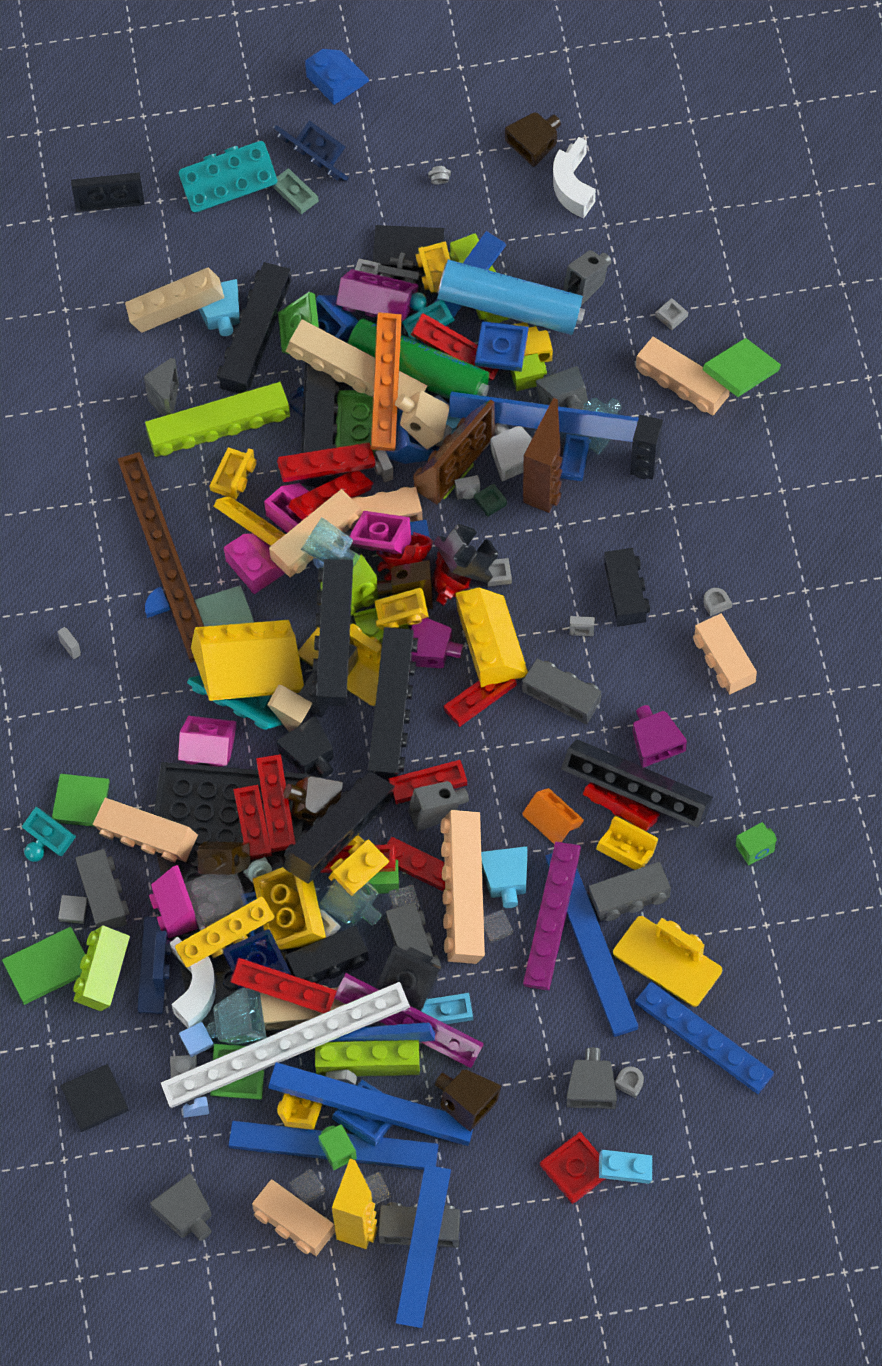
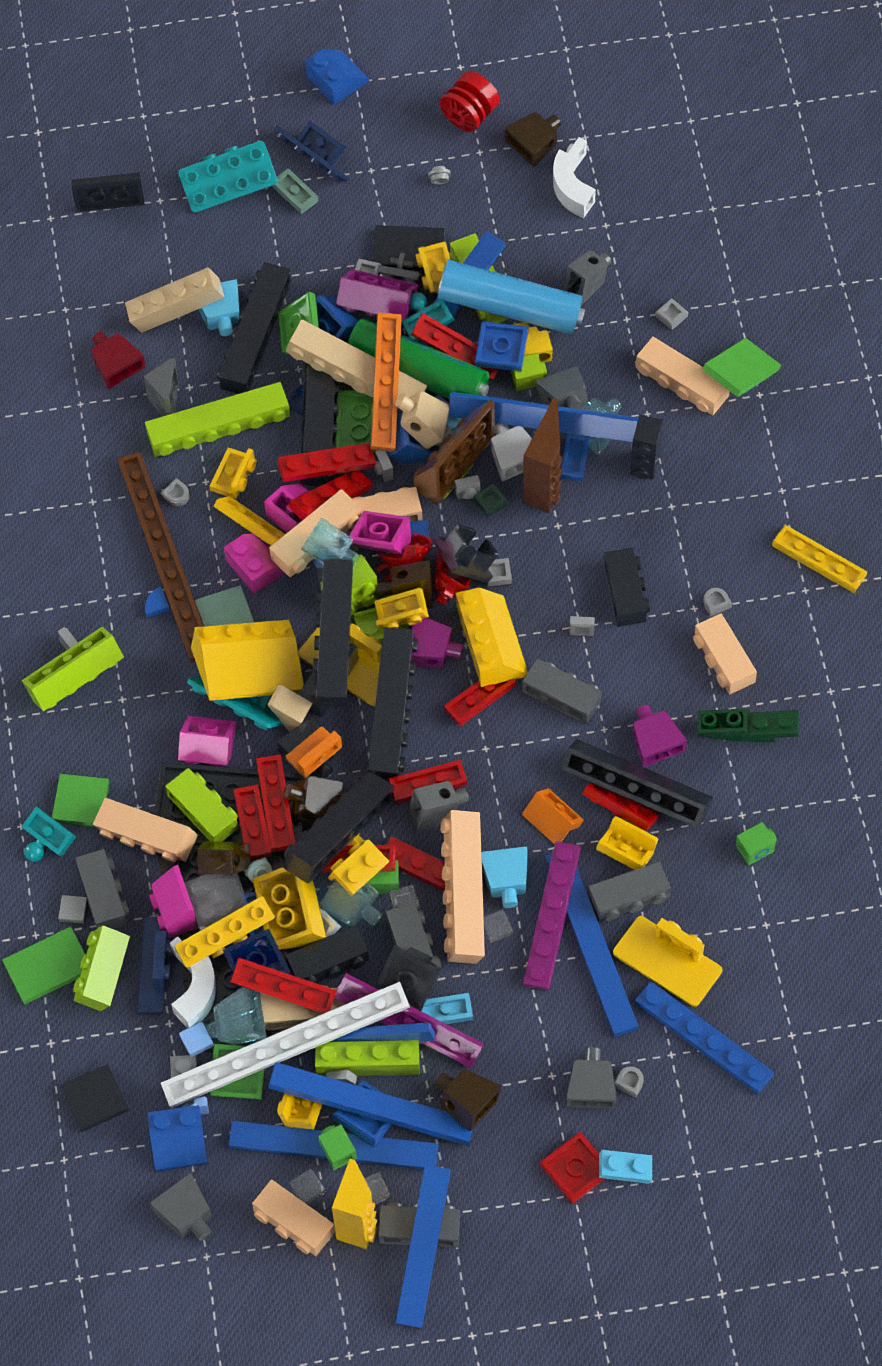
(73, 669): none -> lime brick
(115, 358): none -> dark red torso
(175, 493): none -> light grey tile
(177, 1138): none -> blue slope
(202, 806): none -> lime brick
(314, 751): none -> orange panel
(469, 101): none -> red wheel
(748, 726): none -> dark green slope
(819, 558): none -> yellow tile

